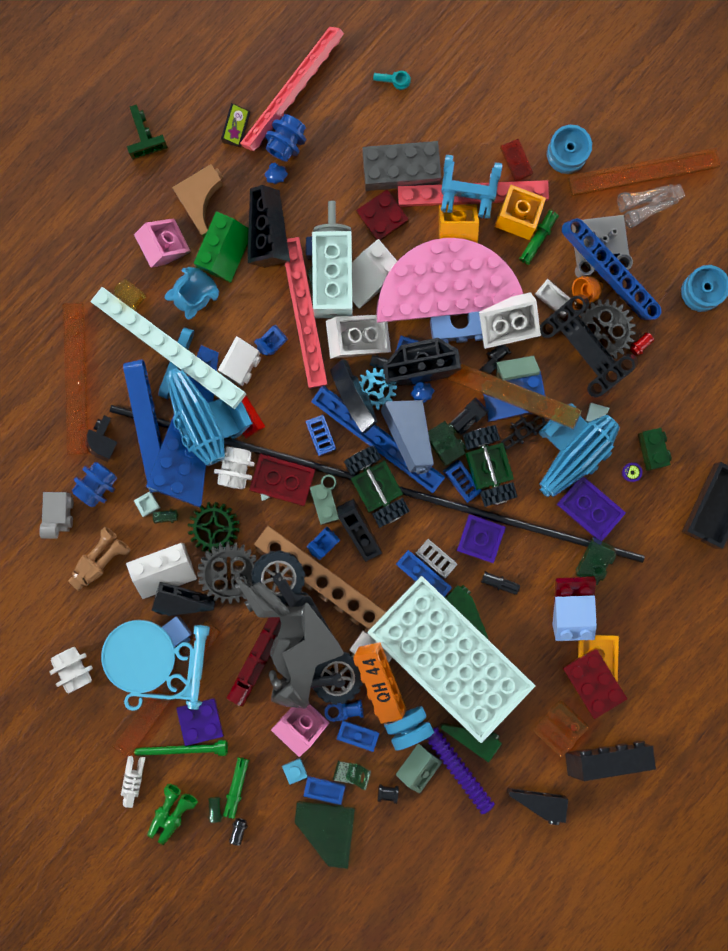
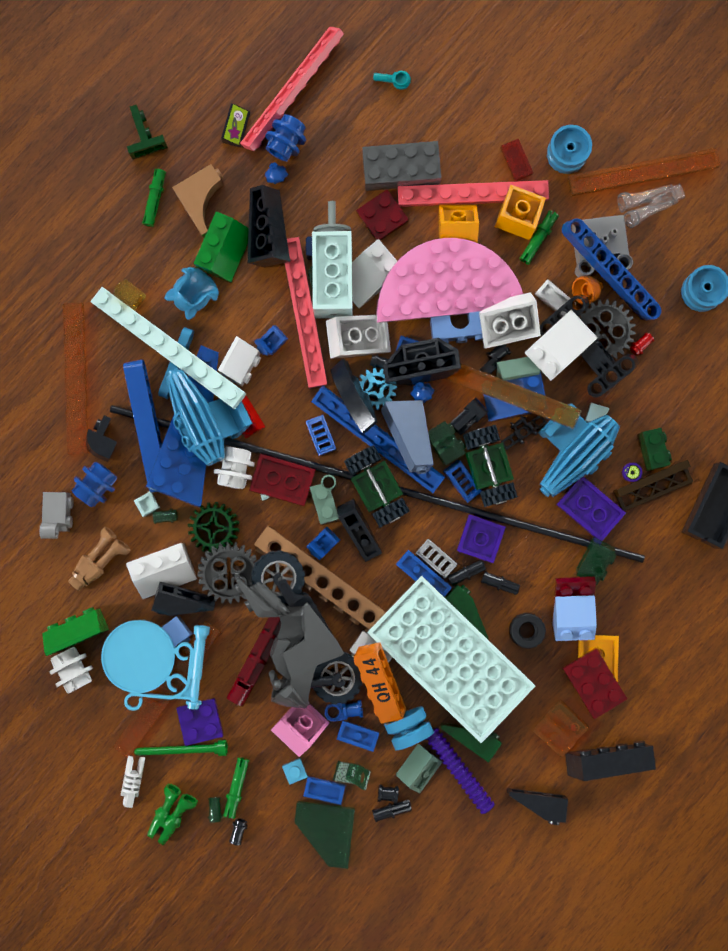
(73, 631): none -> green slope
(156, 189): none -> green pin
(161, 242): bright pink slope -> none
(392, 810): none -> black axle
(453, 188): dark azure connector -> none
(466, 572): none -> black axle
(539, 633): none -> black tyre
(561, 345): none -> white slope
(653, 478): none -> dark brown fence

